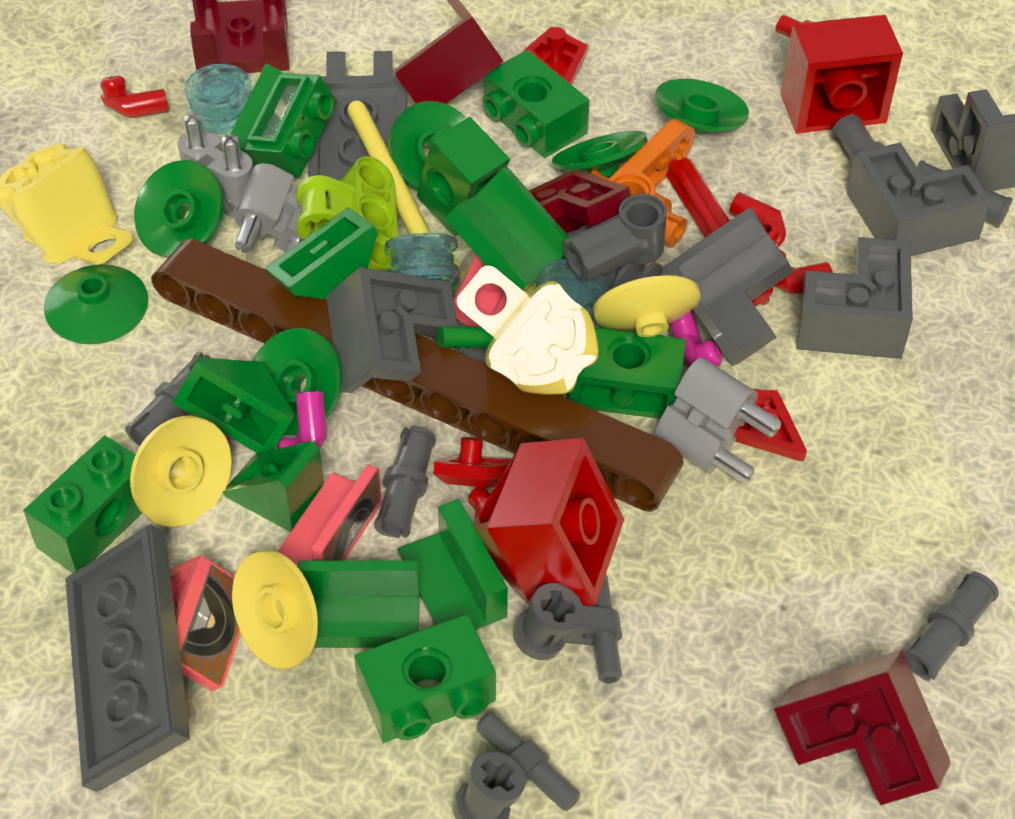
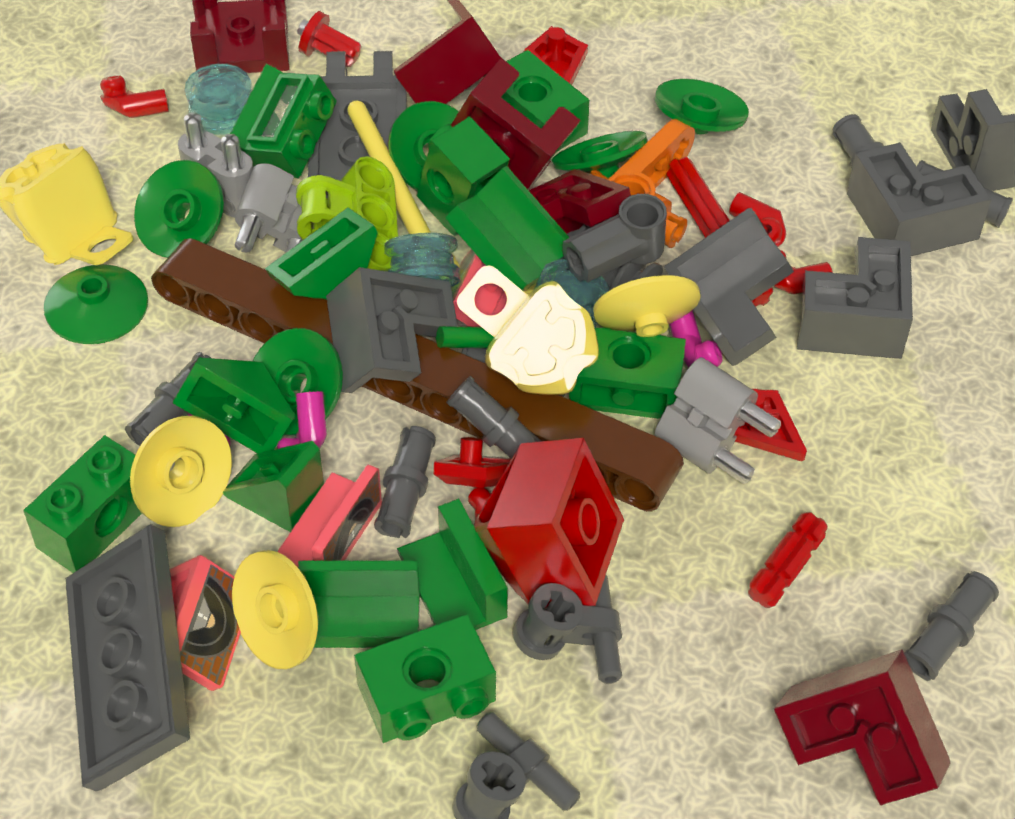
(319, 36): none -> red piece
(490, 417): none -> dark grey pin
(516, 135): none -> dark red panel
(787, 560): none -> red axle
(839, 71): red piece -> none

